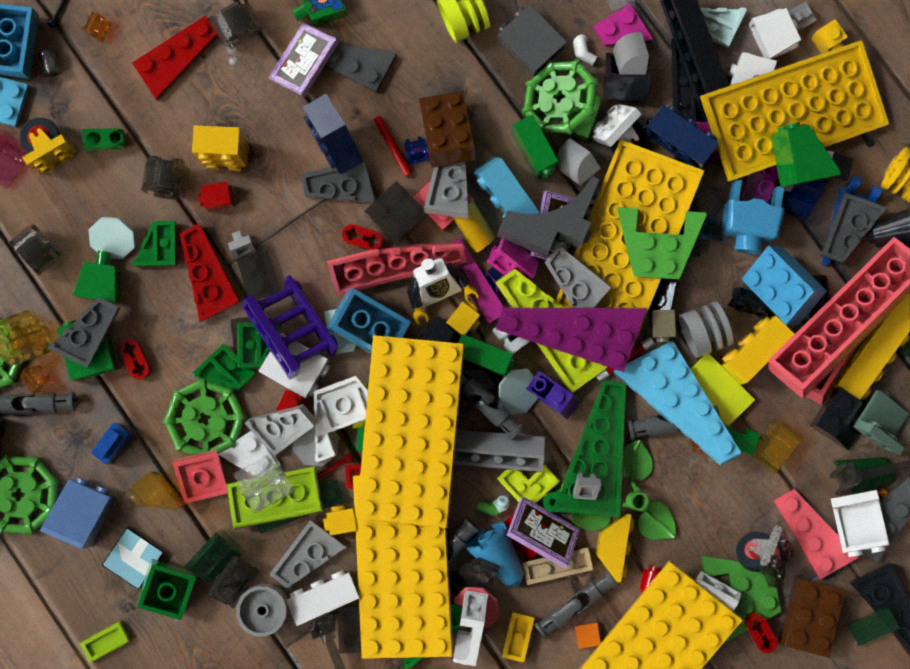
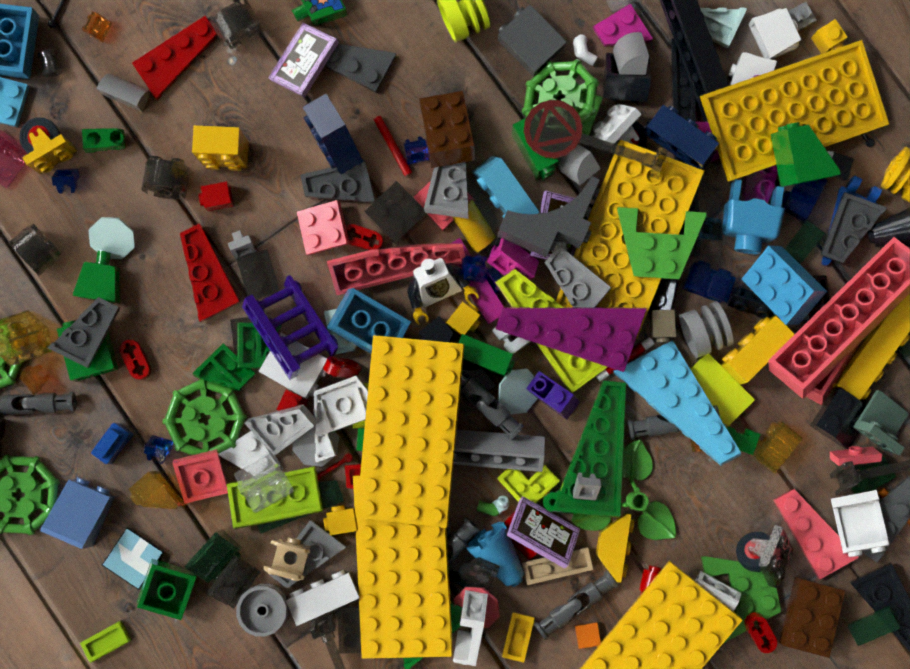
(65, 177): none -> clear blue tile
(123, 92): none -> light grey brick
(158, 447): none -> clear blue tile
(159, 246): green wing -> none
(283, 569): none -> tan piece
(323, 227): none -> coral plate
(341, 367): none -> red beam
(474, 268): none -> clear blue tile
(556, 129): none -> clear smoke piece
(709, 282): none -> clear blue brick
(804, 241): none -> clear green tile
(857, 454): none -> coral plate

